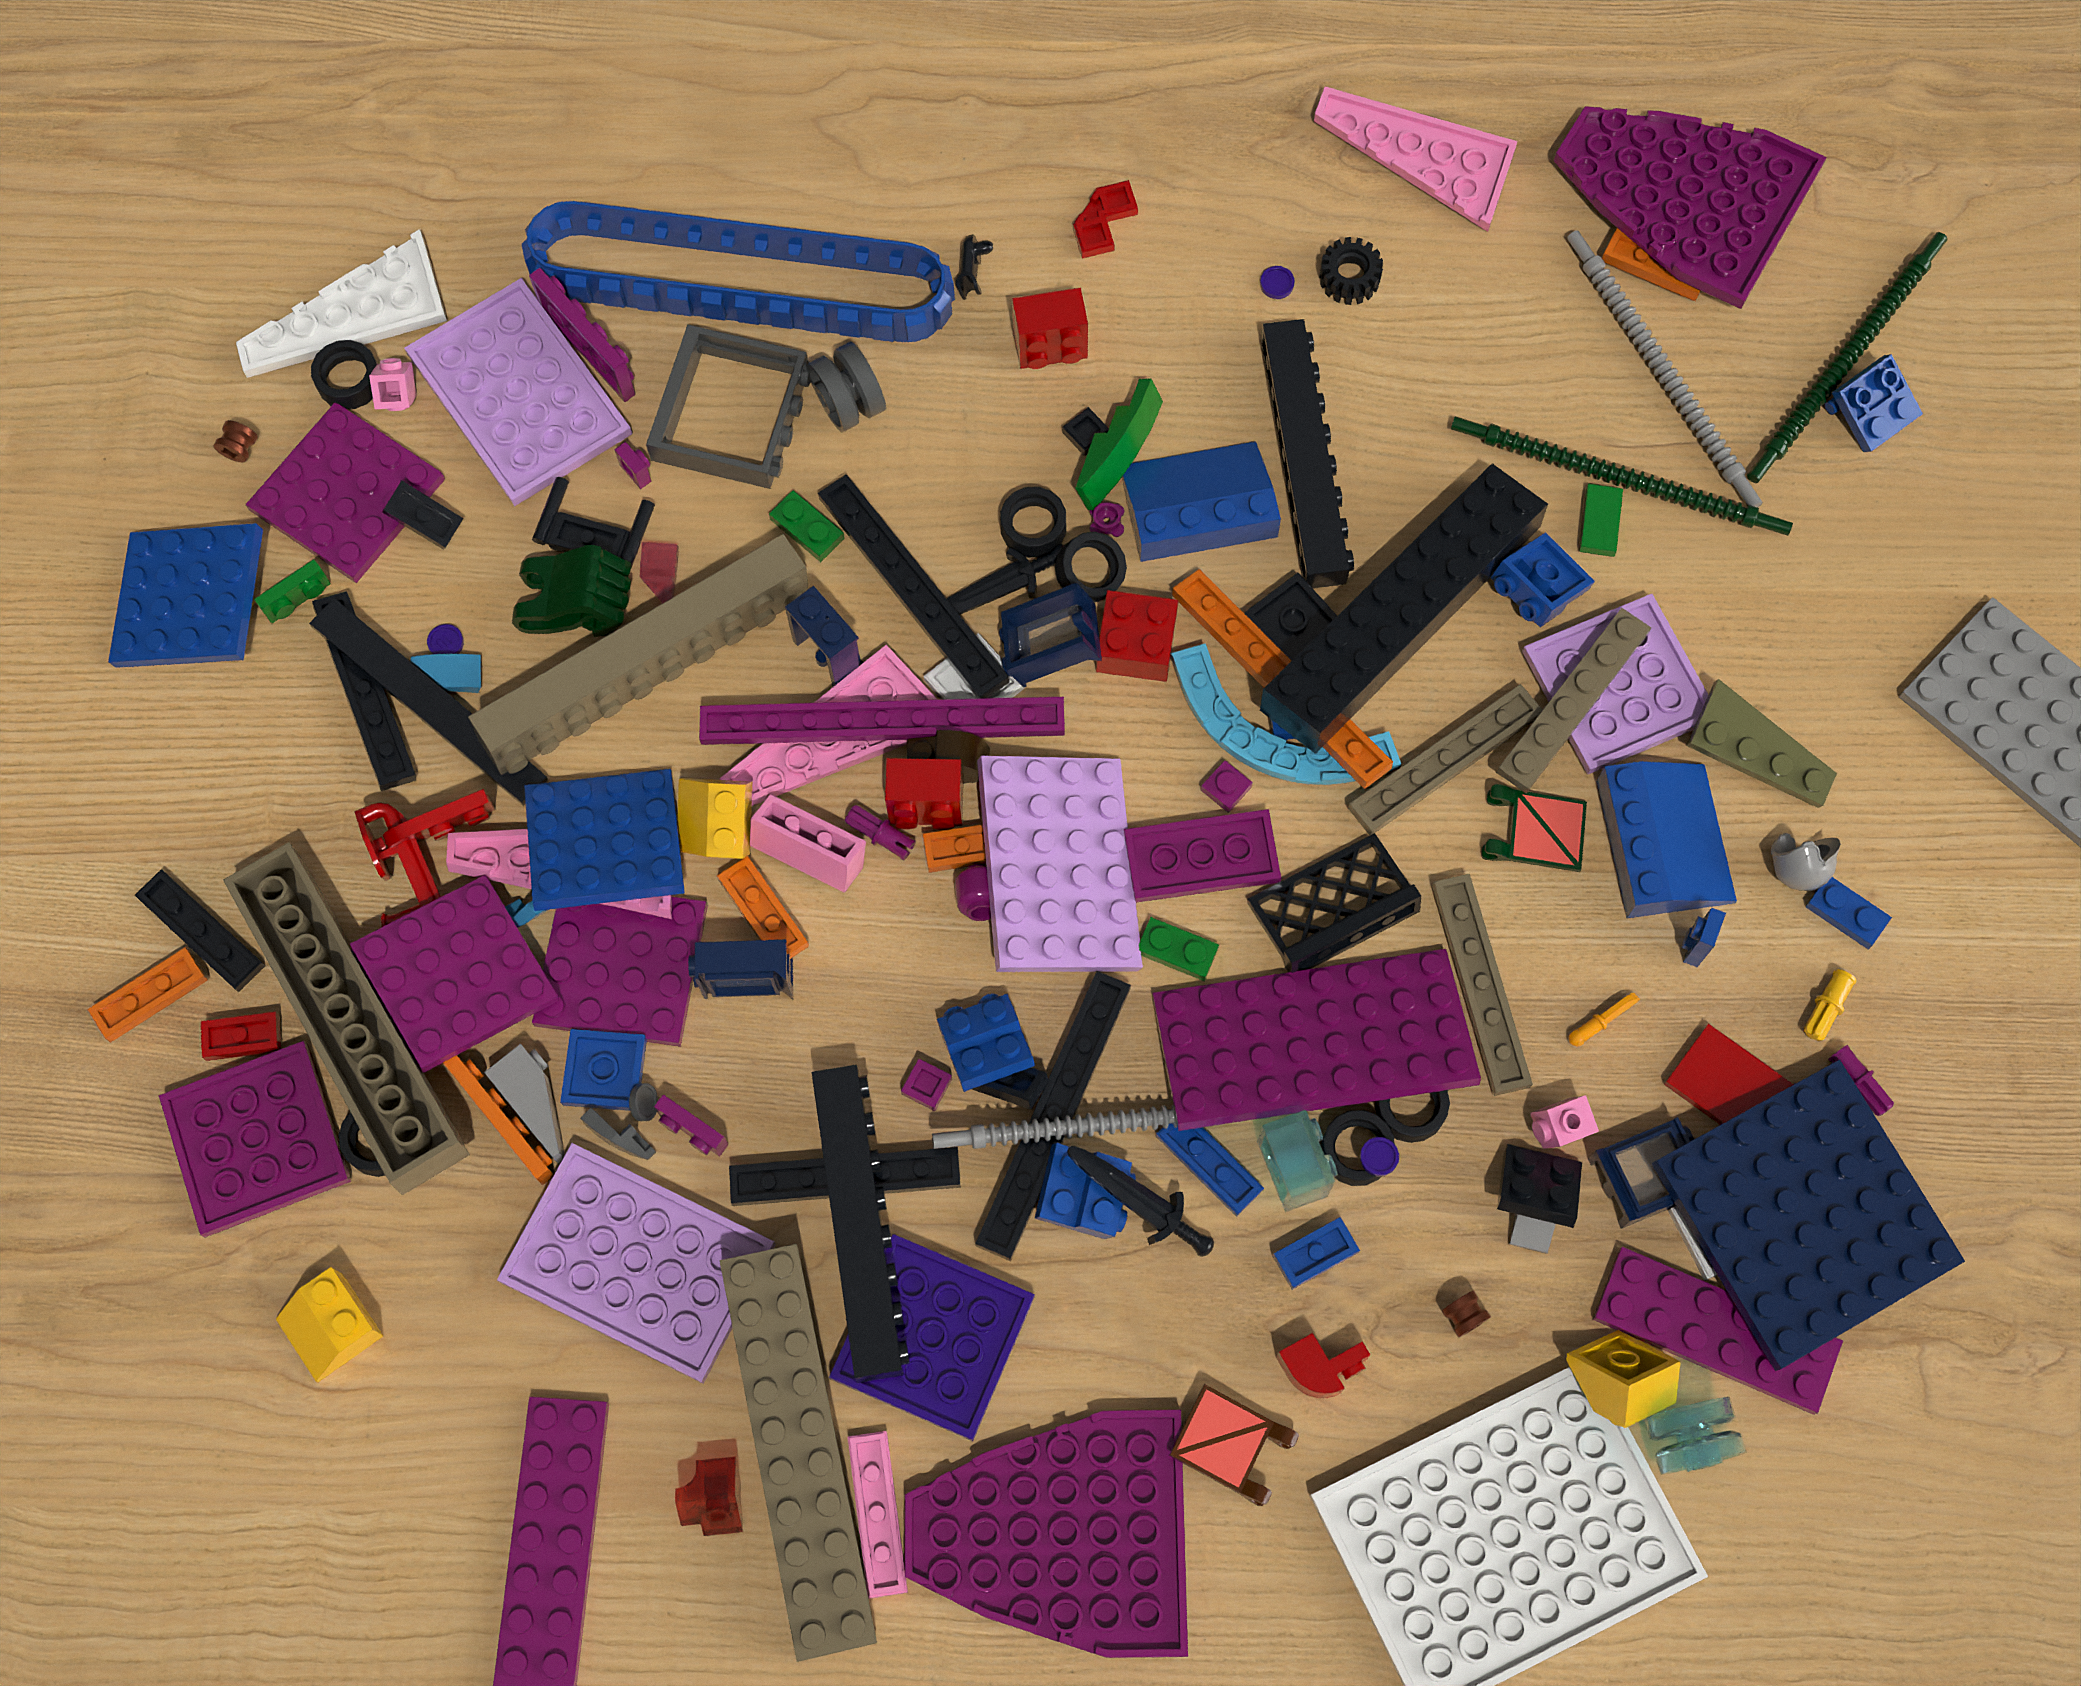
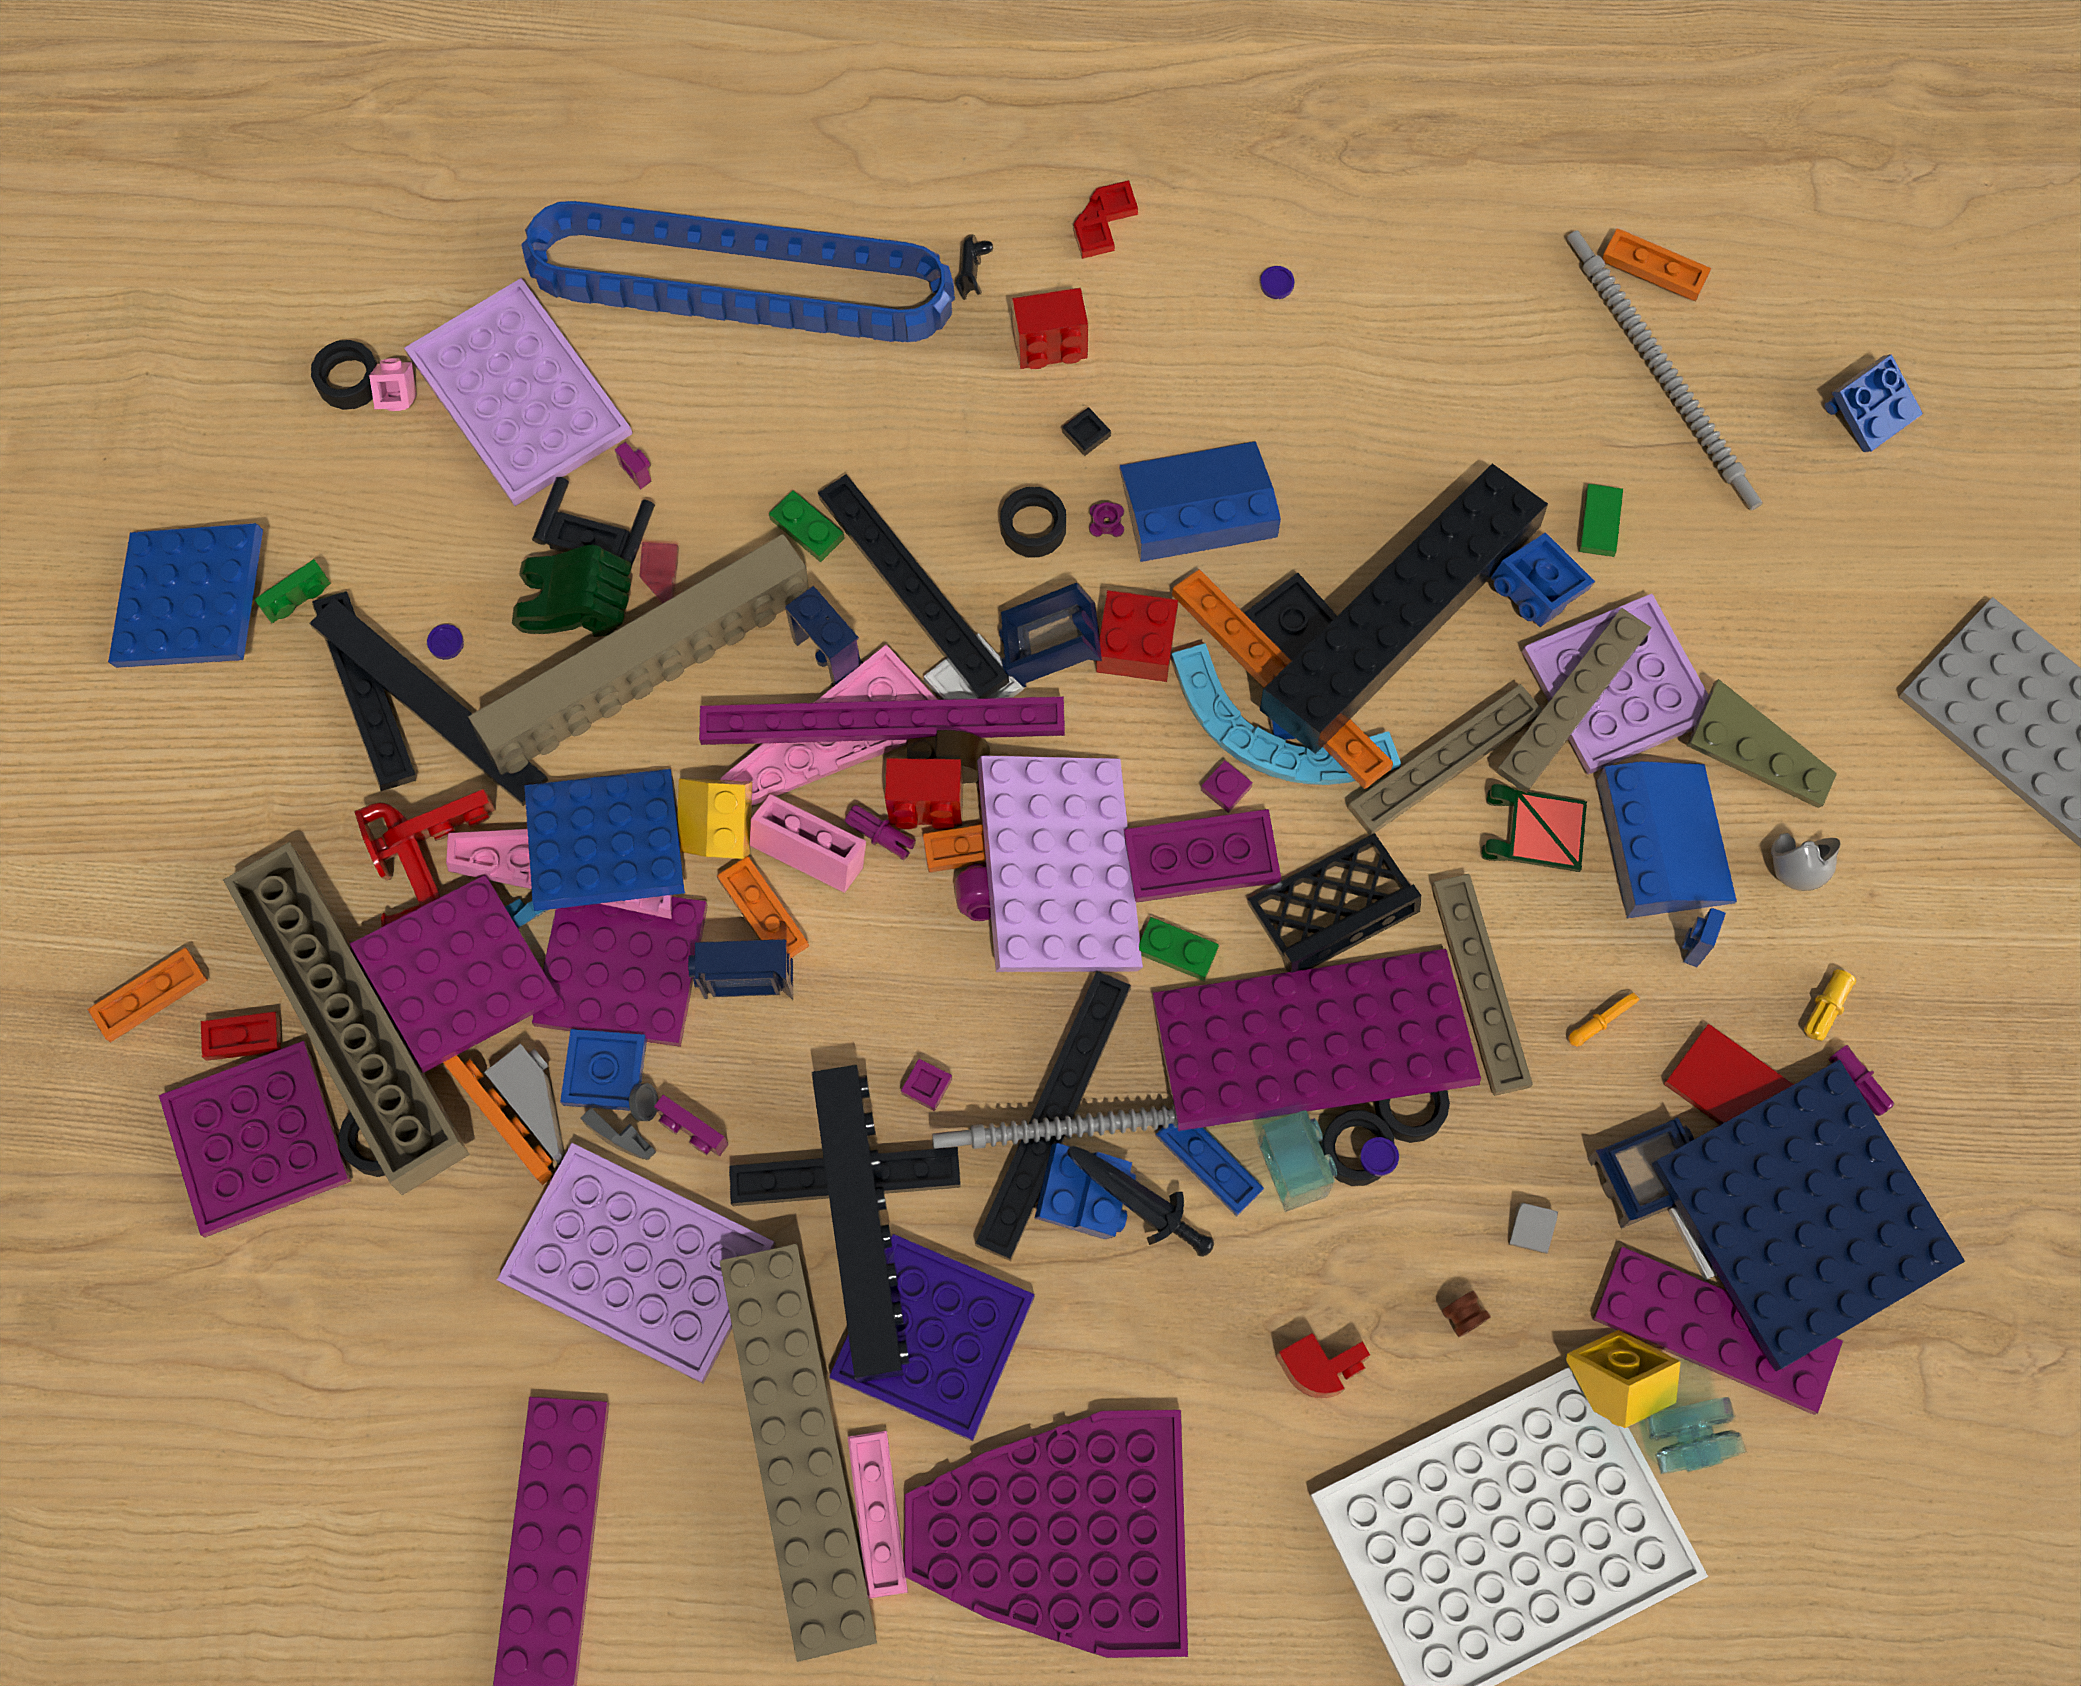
(200, 930): black tile -> none
(235, 441): copper wheel -> none
(327, 1323): yellow slope -> none
(335, 490): magenta plate -> none
(362, 306): white wing -> none
(422, 515): black plate -> none
(452, 671): dark azure slope -> none
(586, 337): magenta plate -> none
(712, 1497): clear red brick -> none
(739, 349): dark grey window -> none
(846, 386): dark grey wheel -> none
(985, 1041): blue plate -> none
(1004, 581): black sword -> none
(1019, 1088): black plate -> none
(1106, 546): black tyre -> none
(1116, 450): green slope -> none
(1225, 1440): coral flag -> none
(1305, 454): black brick -> none
(1316, 1253): blue plate -> none
(1355, 254): black tyre -> none
(1440, 157): bright pink wing -> none
(1540, 1186): black plate -> none
(1563, 1122): bright pink brick -> none
(1691, 192): magenta wing -> none
(1748, 516): dark green hose -> none
(1843, 362): dark green hose -> none
(1849, 912): blue plate -> none

